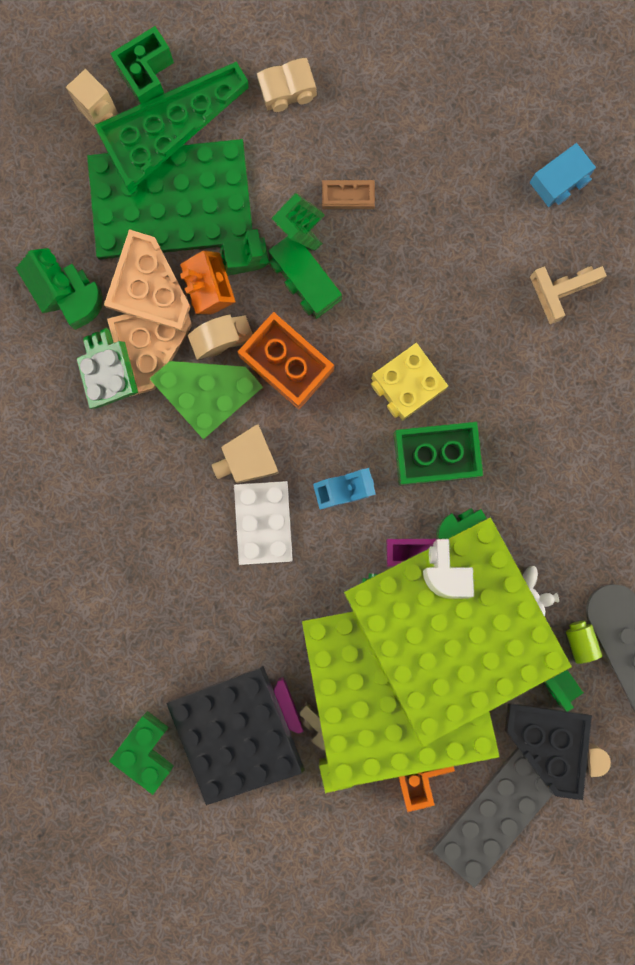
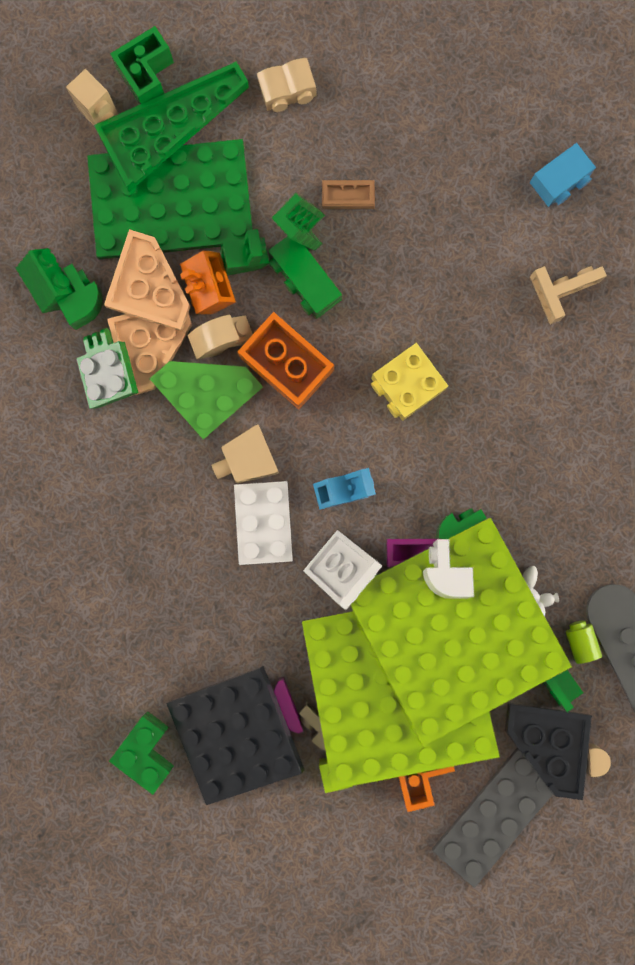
(342, 569): none -> white plate
(438, 453): green brick -> none

